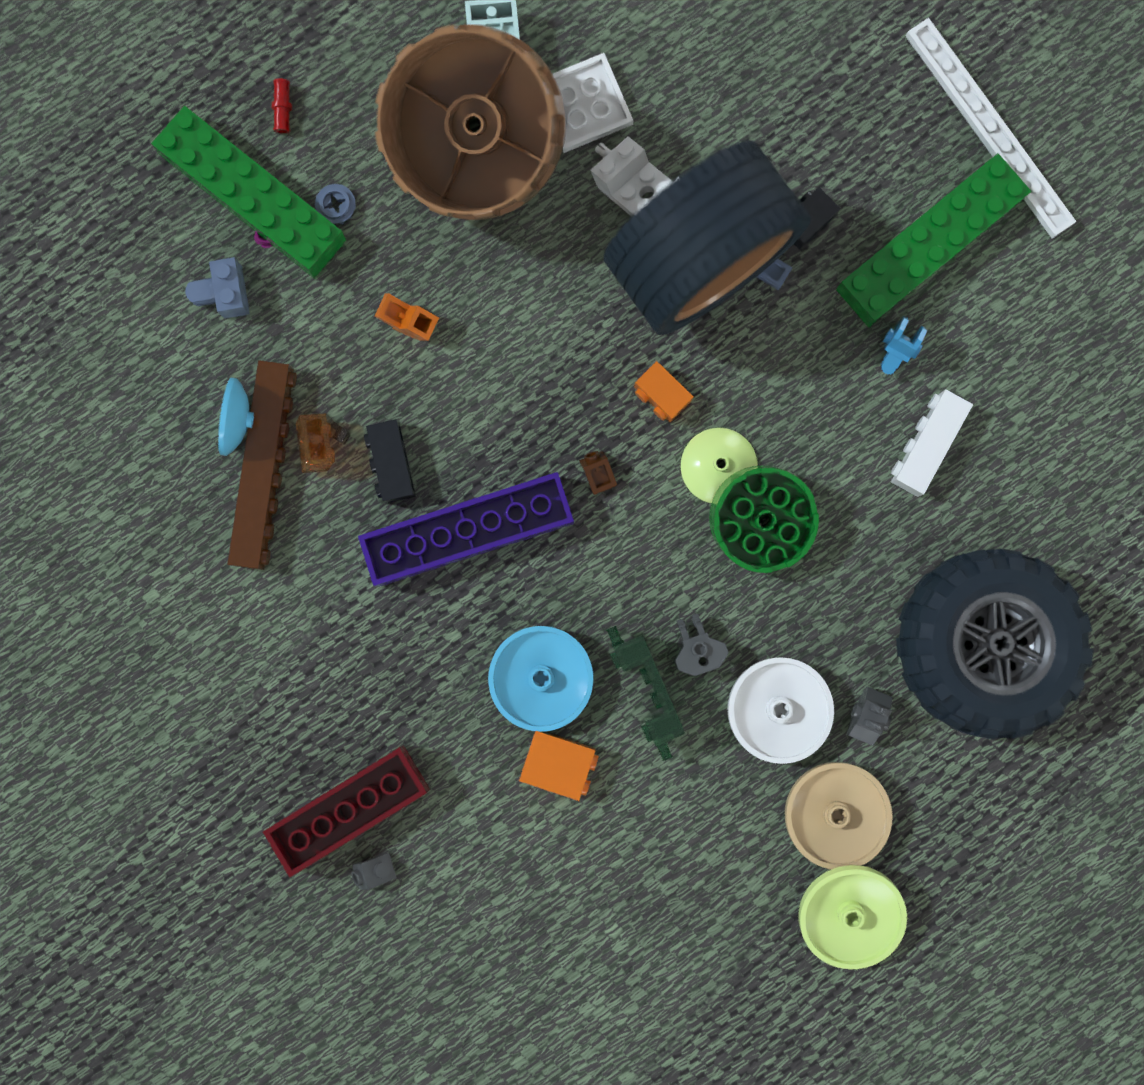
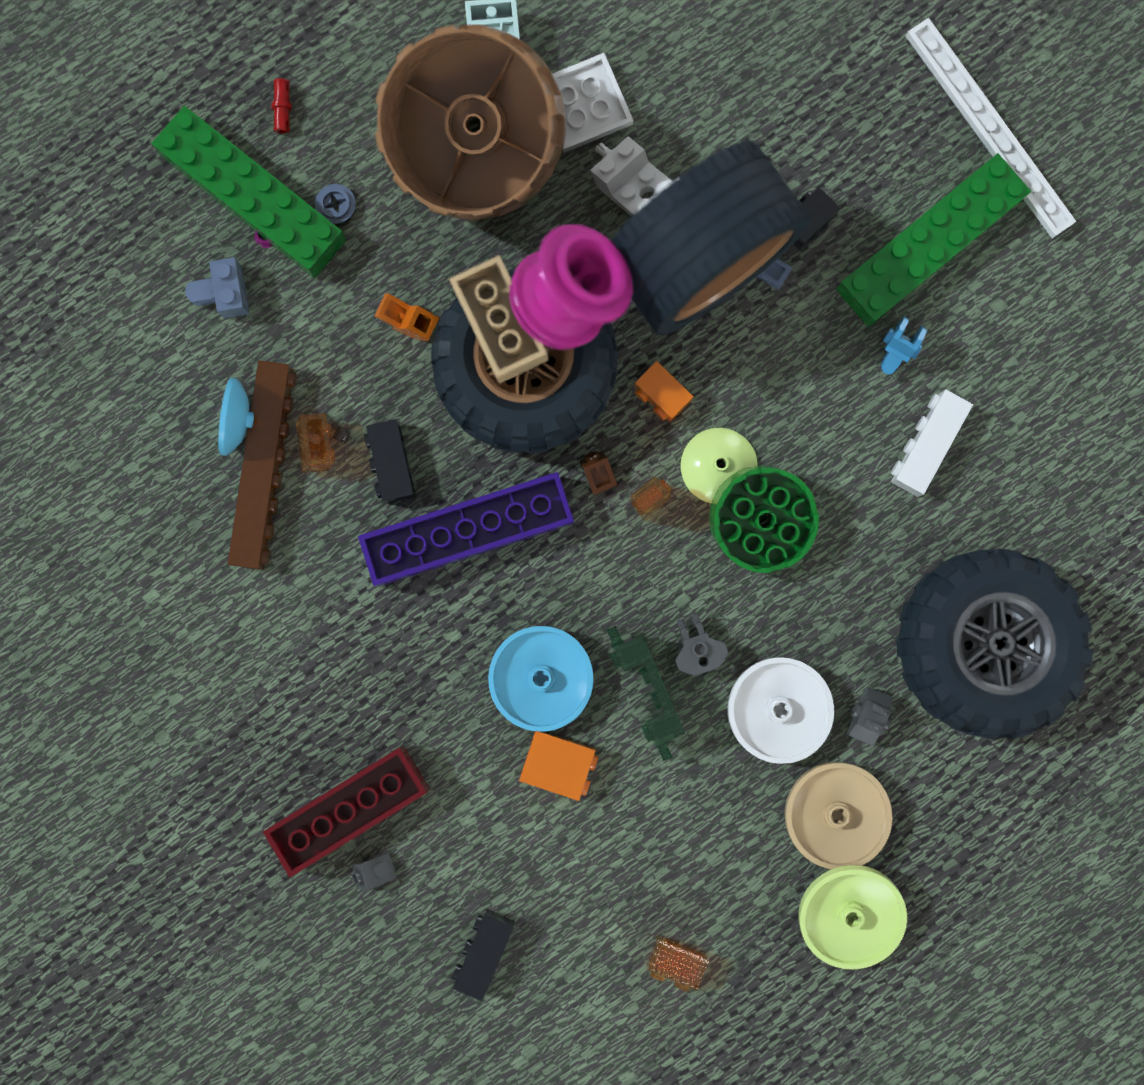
(482, 954): none -> black brick
(487, 305): none -> tan brick
(518, 414): none -> black wheel
(570, 287): none -> dark pink wheel
(650, 497): none -> clear orange brick
(677, 964): none -> clear orange brick

